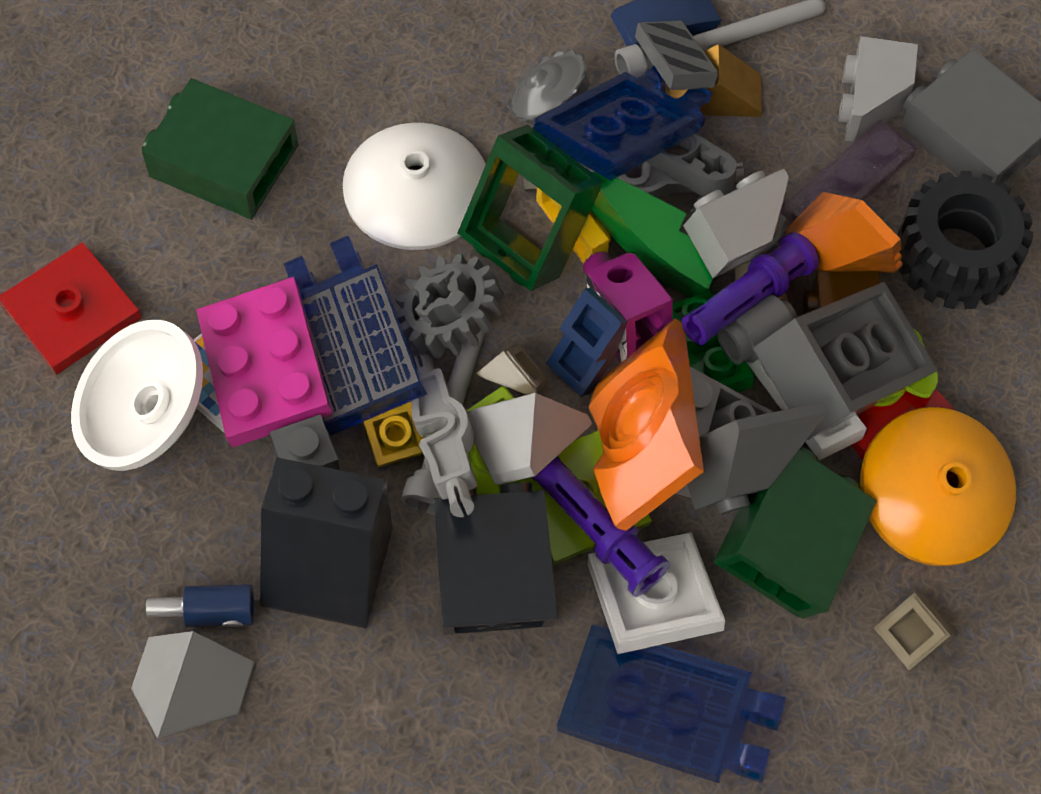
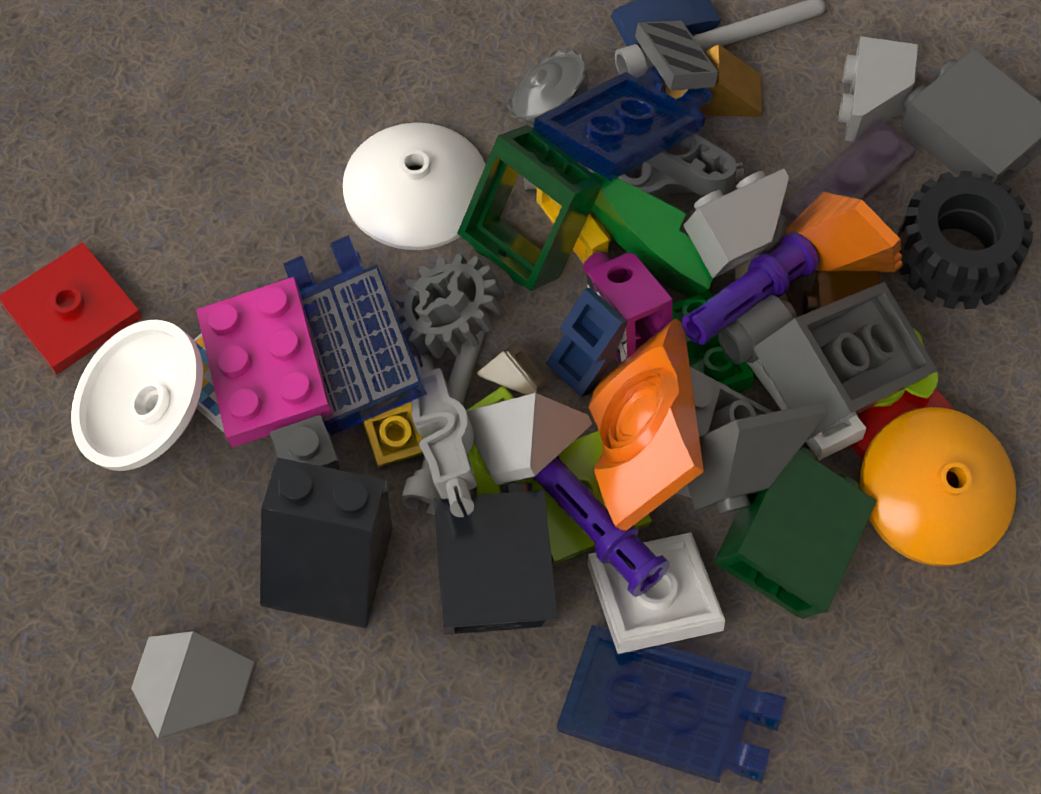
(208, 606): dark blue piece -> none
(220, 148): dark green brick -> none
(915, 630): dark tan slope -> none

